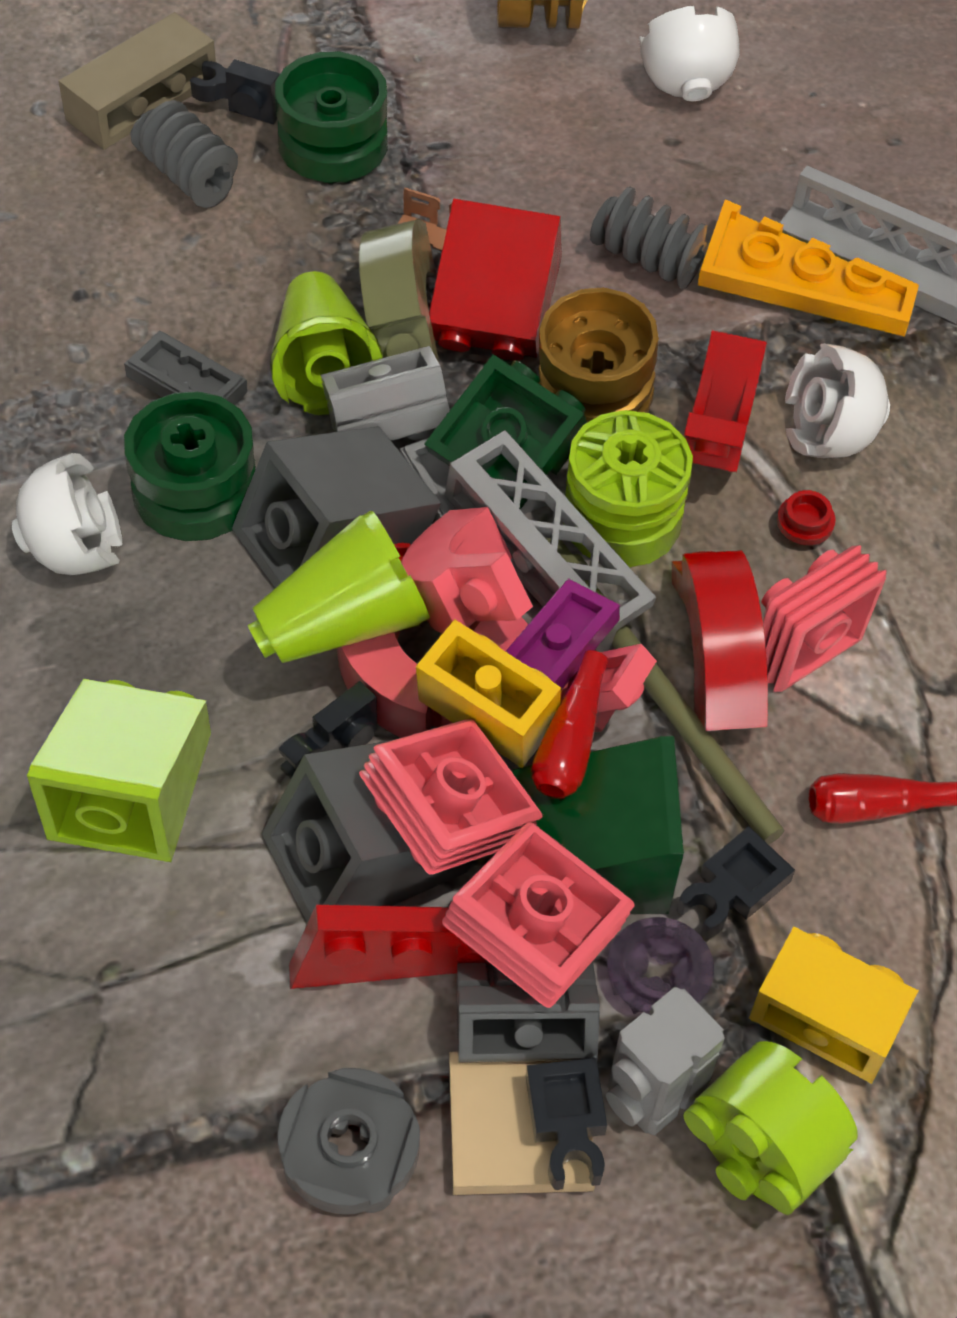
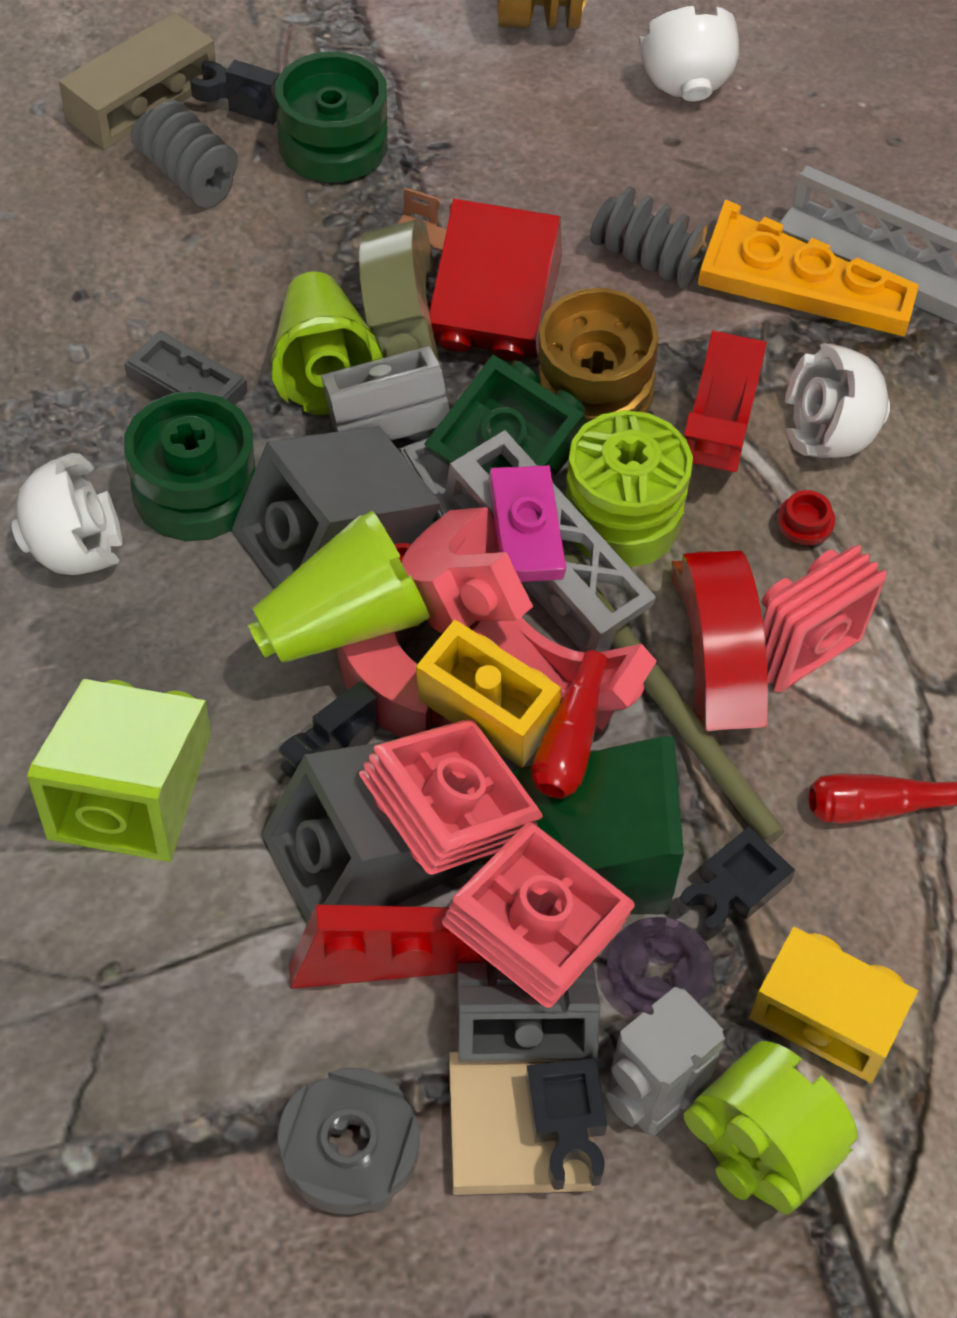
(527, 521): none -> dark pink plate
(563, 631): magenta plate -> none

